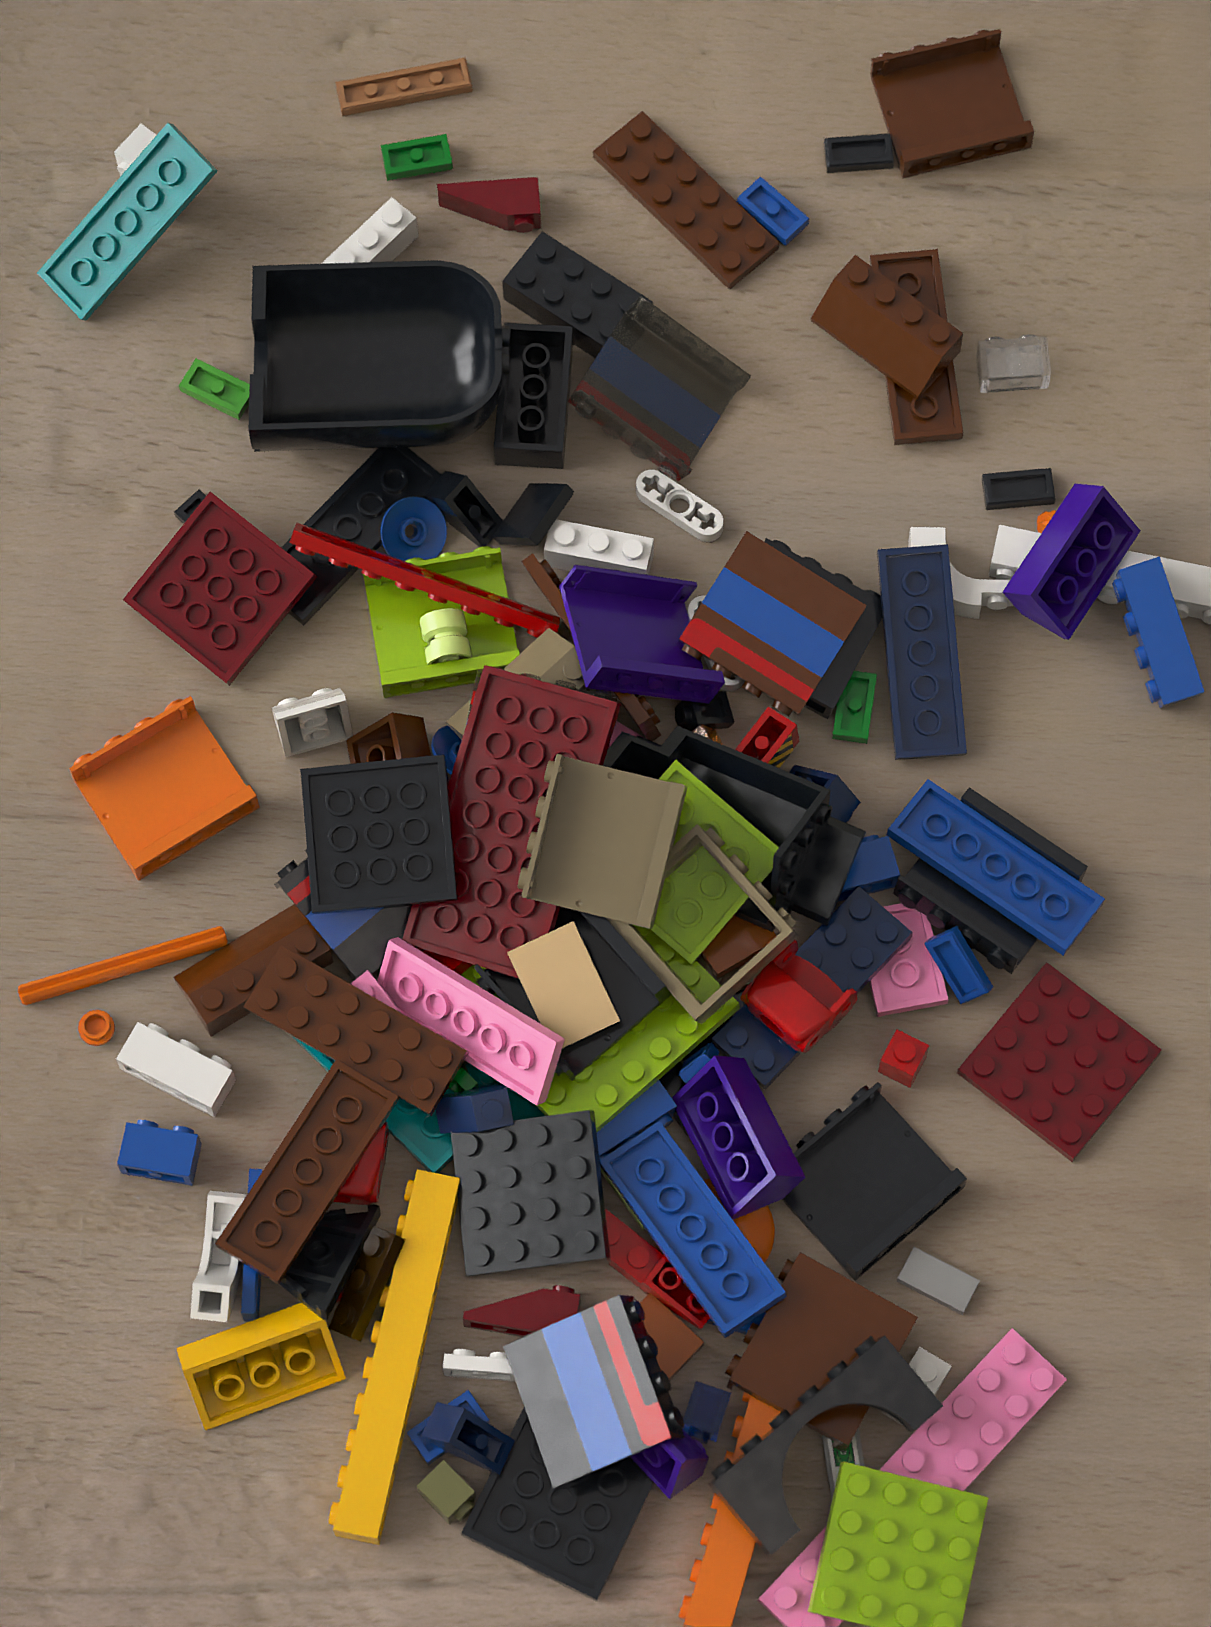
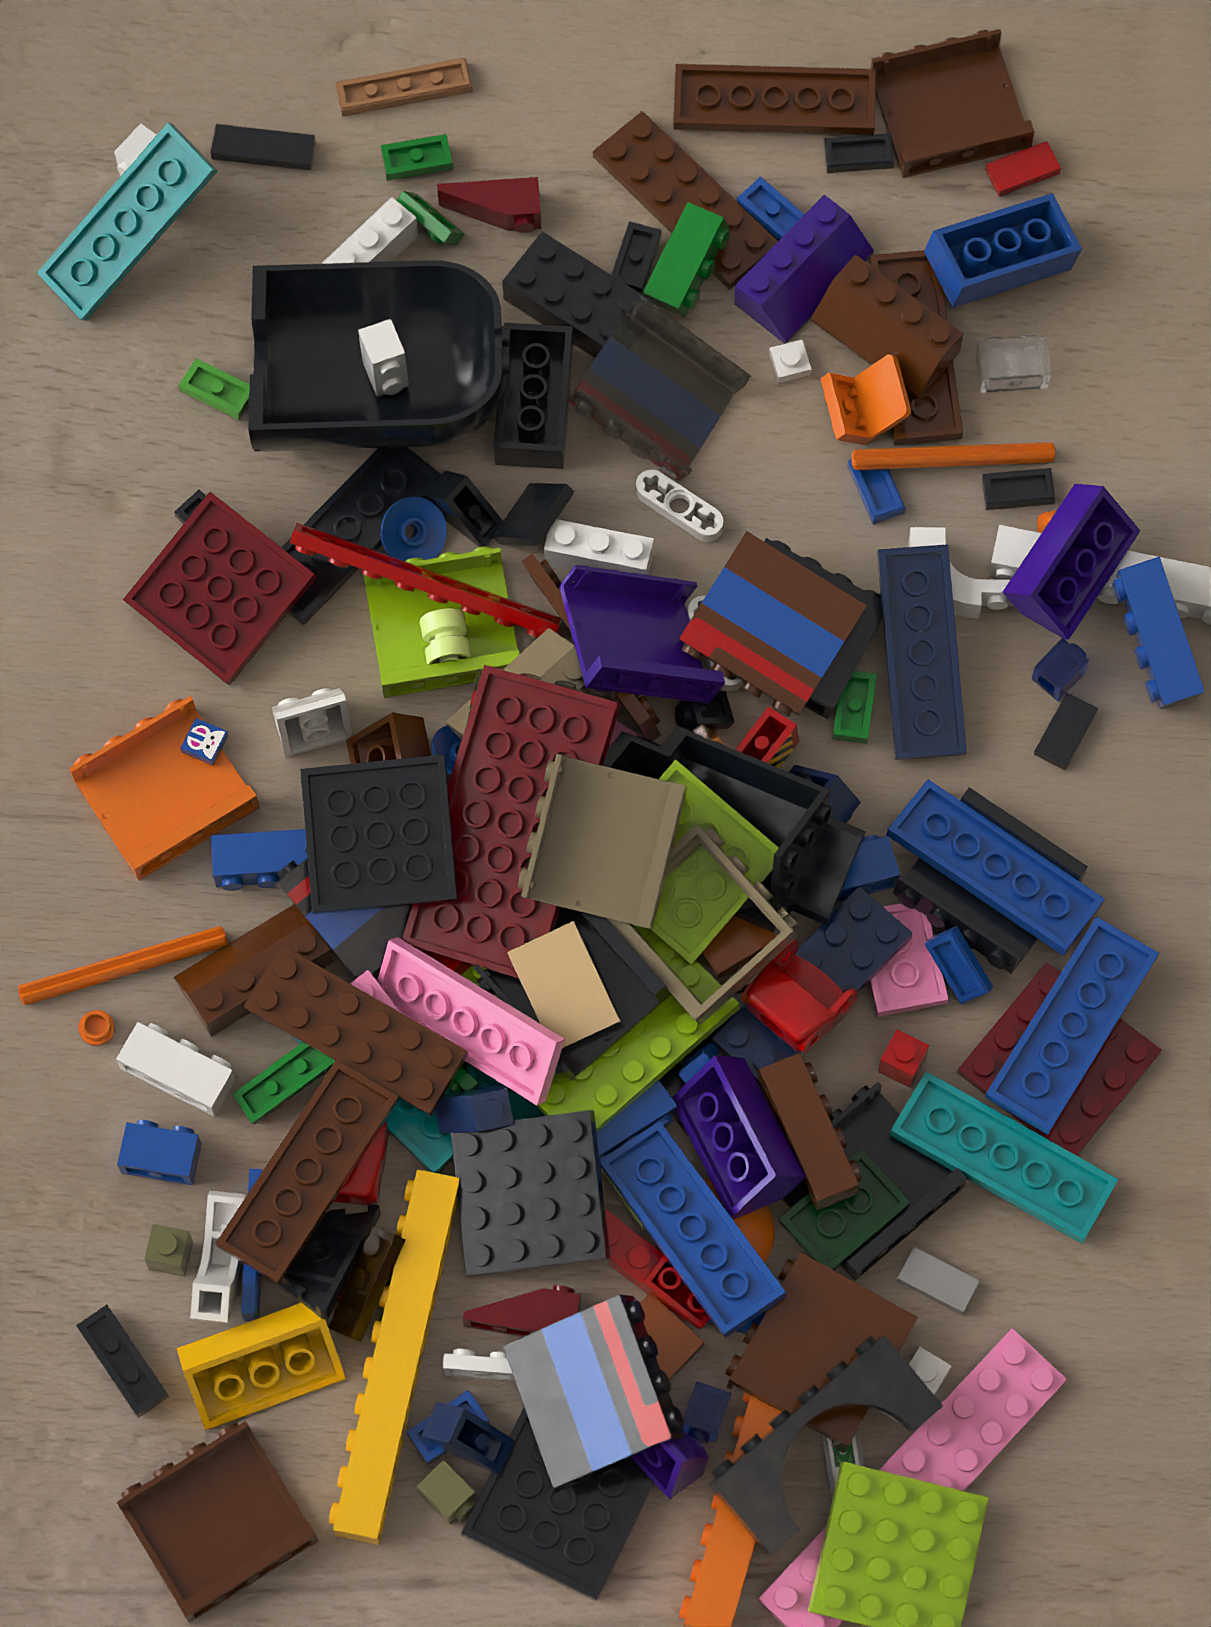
(122, 1361): none -> black plate
(168, 1250): none -> olive brick
(204, 741): none -> tile
(216, 1520): none -> reddish brown panel
(255, 857): none -> blue brick
(263, 146): none -> black tile
(281, 1081): none -> green plate
(383, 358): none -> white brick
(438, 226): none -> green plate
(636, 255): none -> black plate
(687, 260): none -> green brick
(774, 99): none -> reddish brown plate
(790, 361): none -> white plate
(799, 268): none -> dark purple slope
(809, 1130): none -> reddish brown brick
(846, 1226): none -> dark green plate
(866, 403): none -> orange bracket
(878, 493): none -> blue tile
(953, 456): none -> orange axle
(1002, 250): none -> blue brick
(1003, 1157): none -> teal plate
(1023, 168): none -> red tile
(1060, 669): none -> clear blue brick
(1065, 731): none -> black tile
(1071, 1025): none -> blue plate

